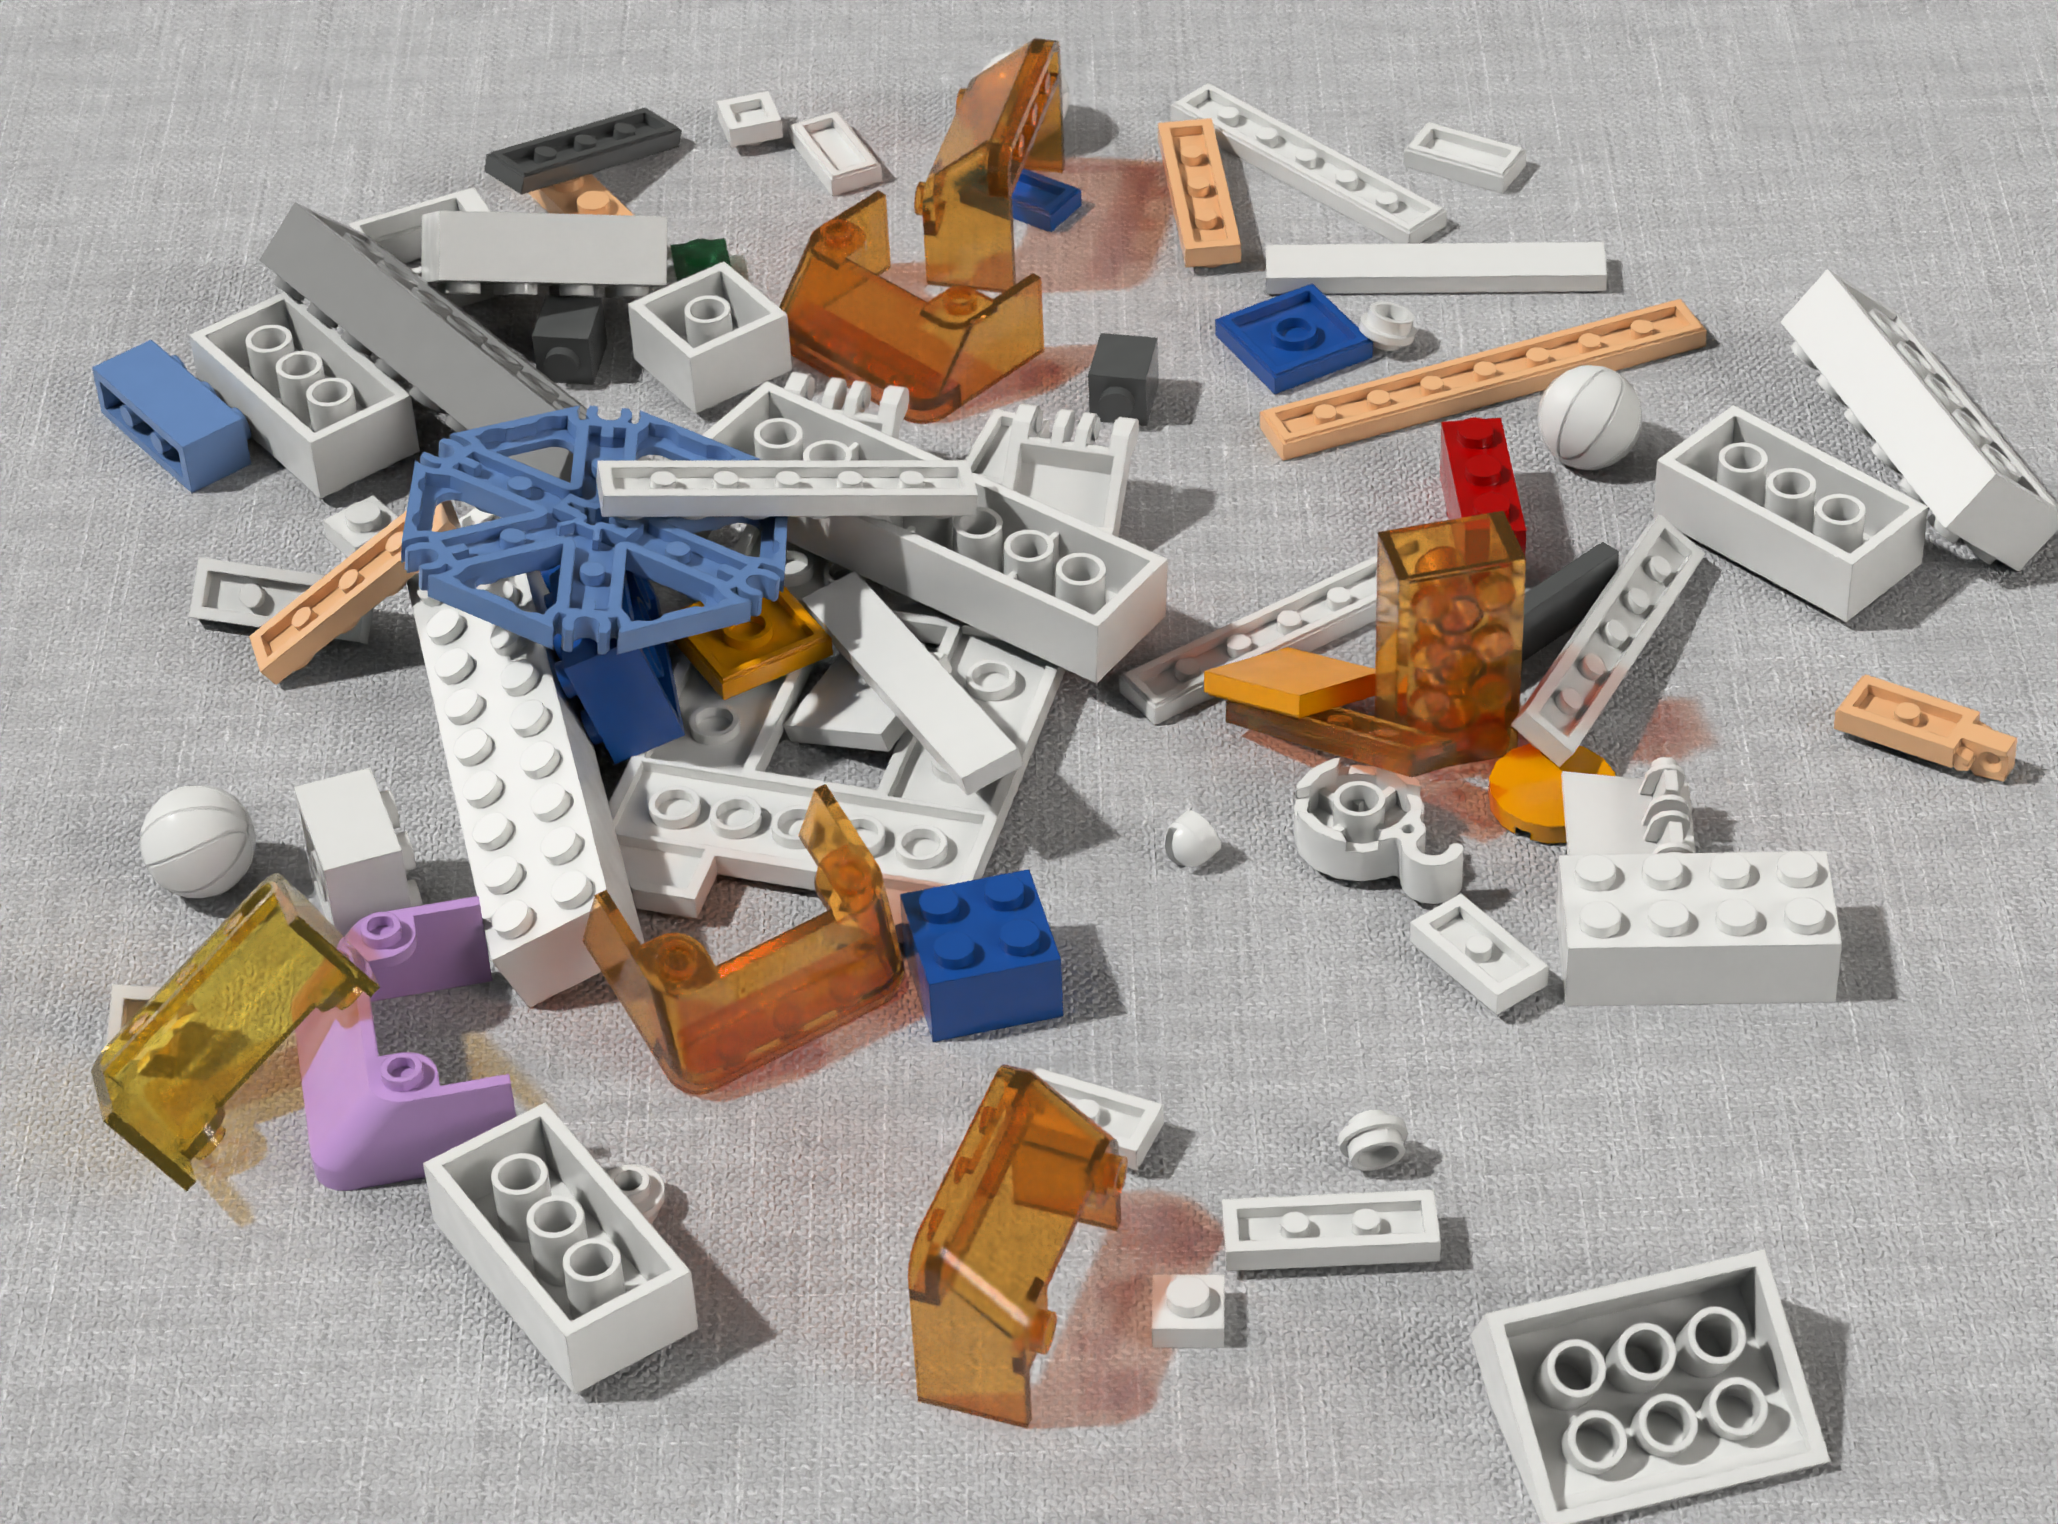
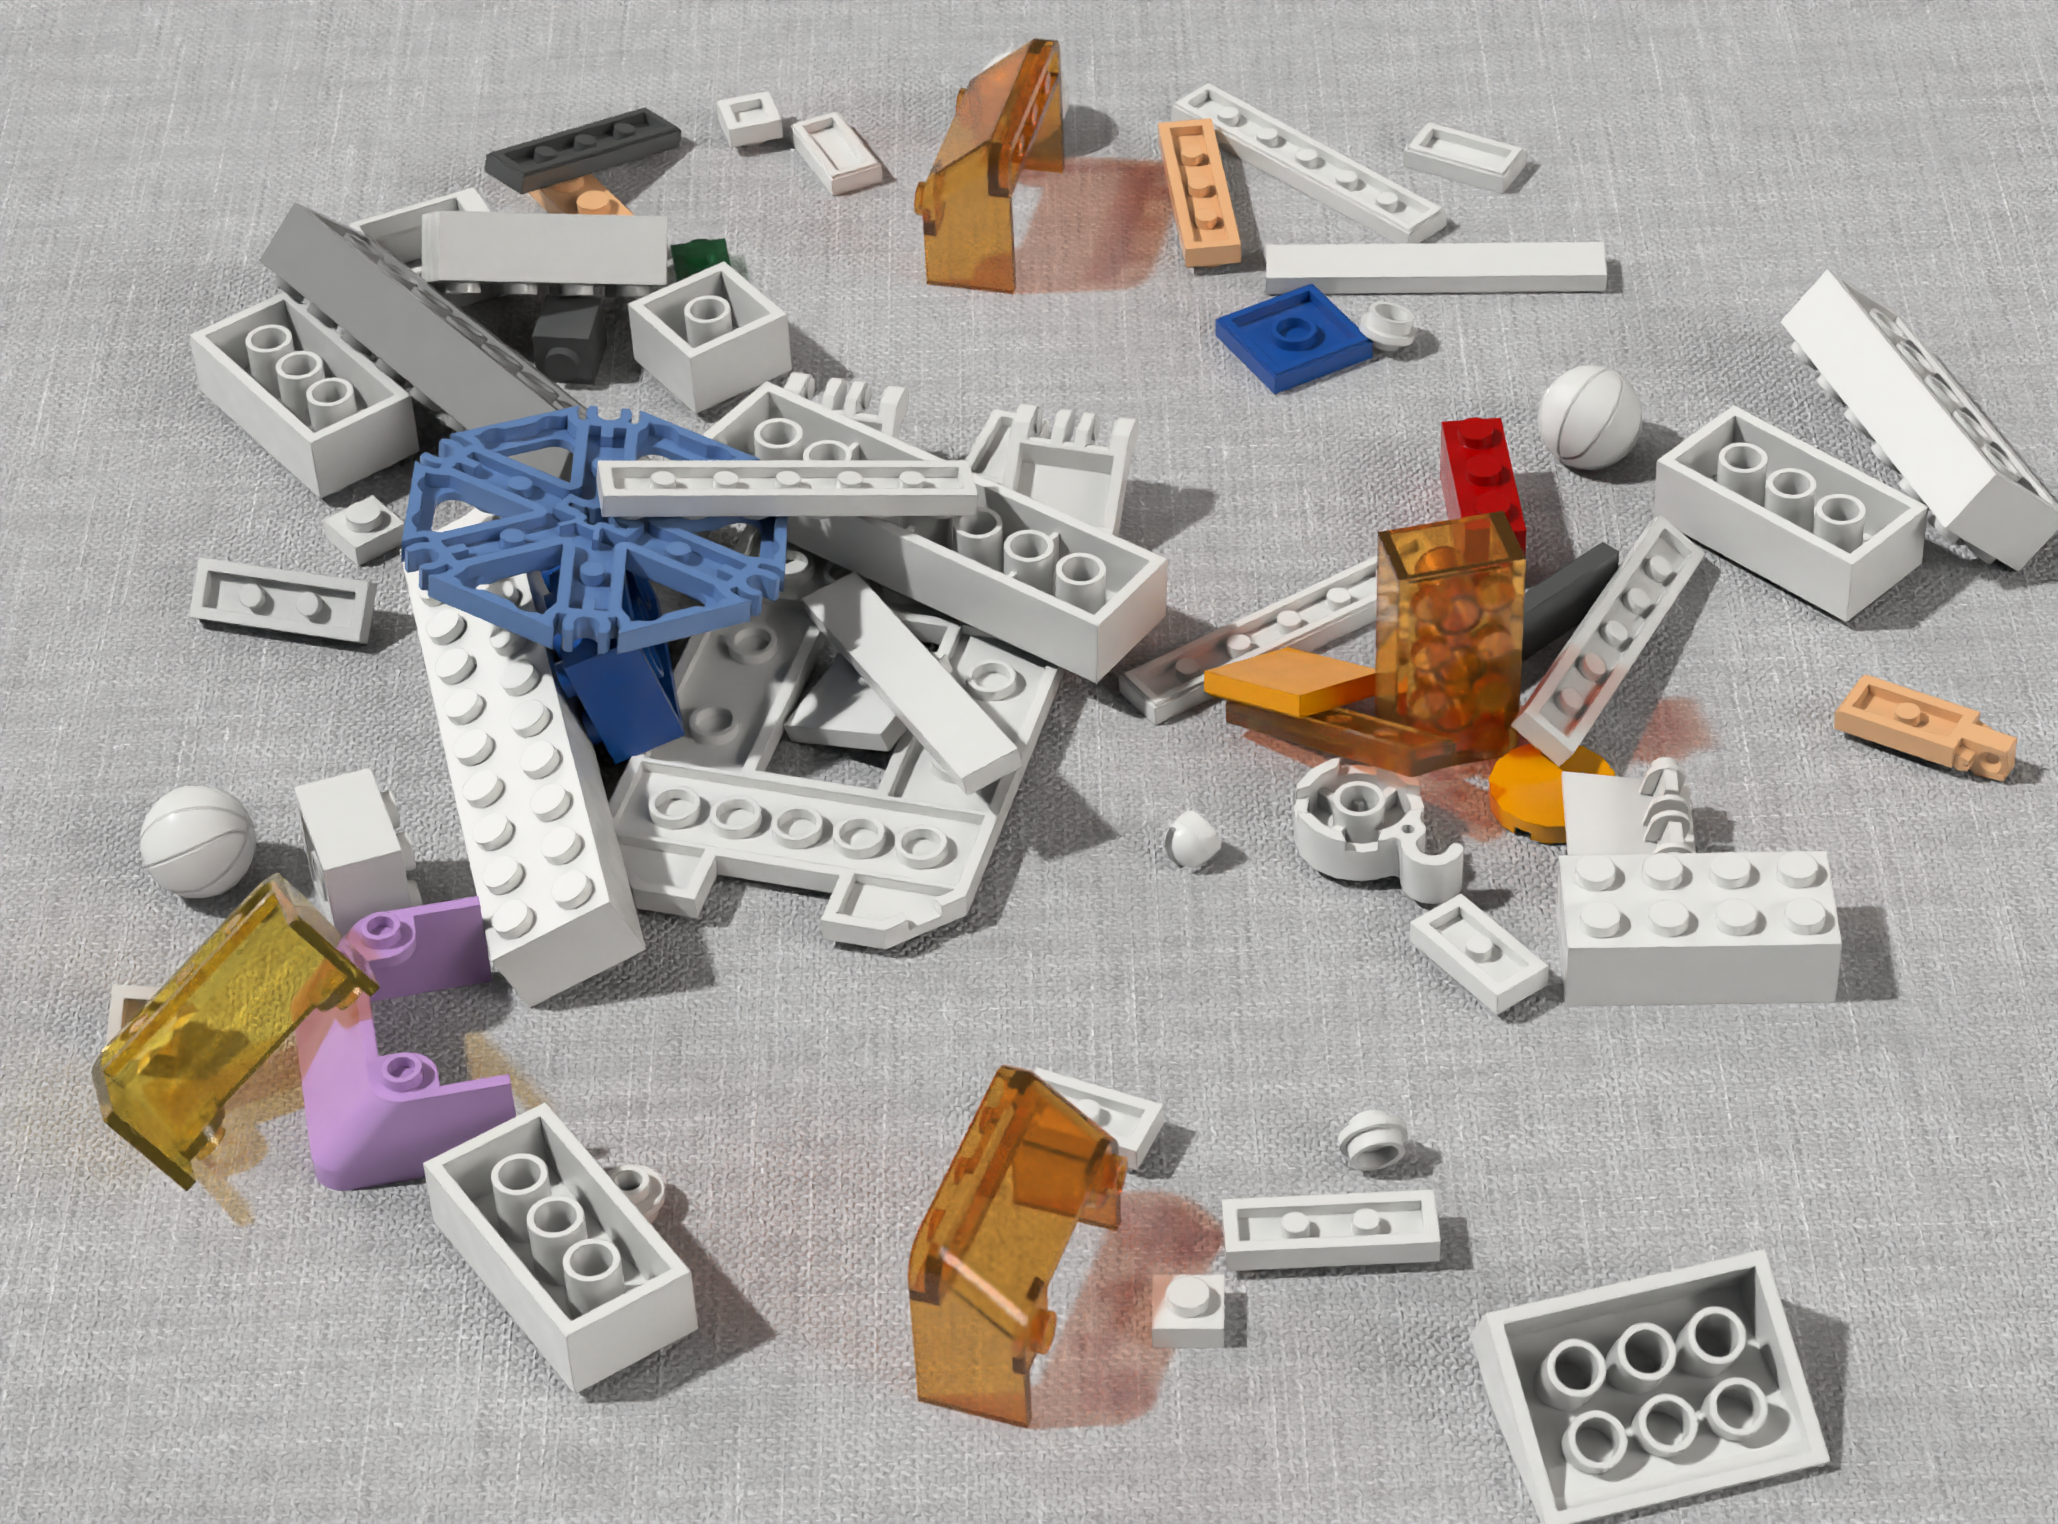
(172, 415): medium blue brick -> none
(338, 599): light nougat plate -> none
(758, 650): light orange tile -> none
(770, 1000): clear orange windscreen -> none
(877, 333): clear orange windscreen -> none
(981, 955): blue brick -> none
(1043, 200): blue tile -> none
(1123, 377): dark grey brick -> none
(1478, 379): light nougat tile -> none

